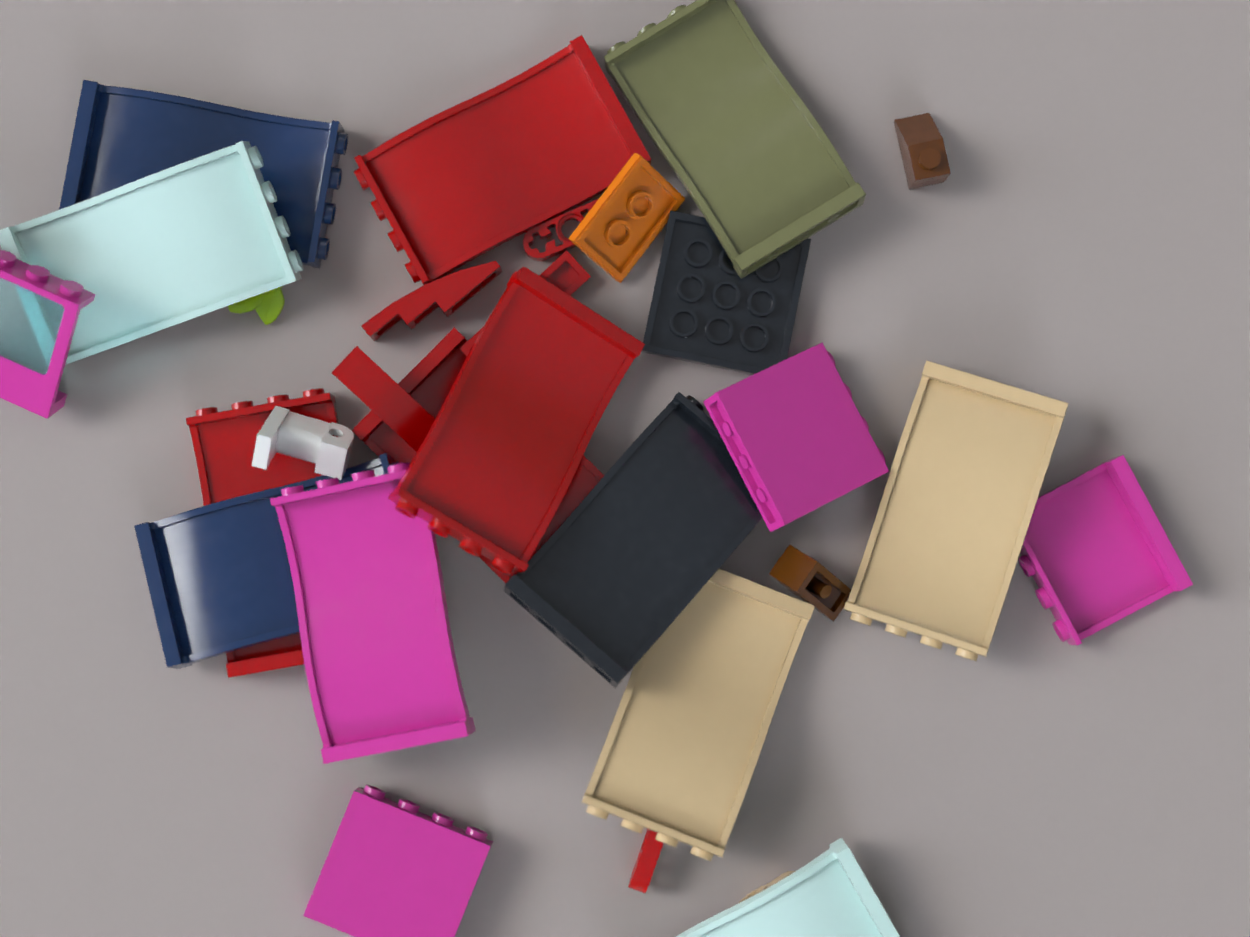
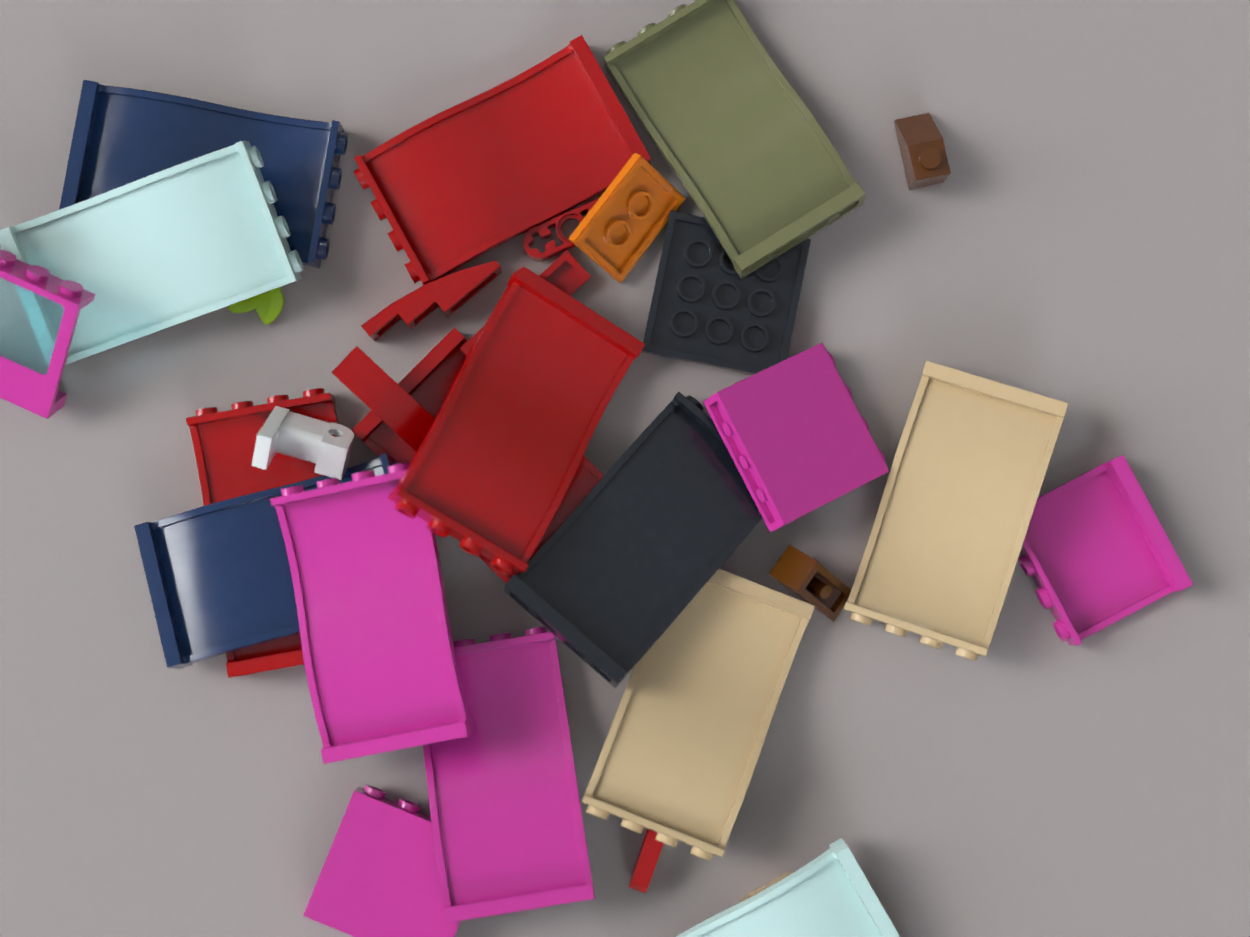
(509, 791): none -> dark pink panel

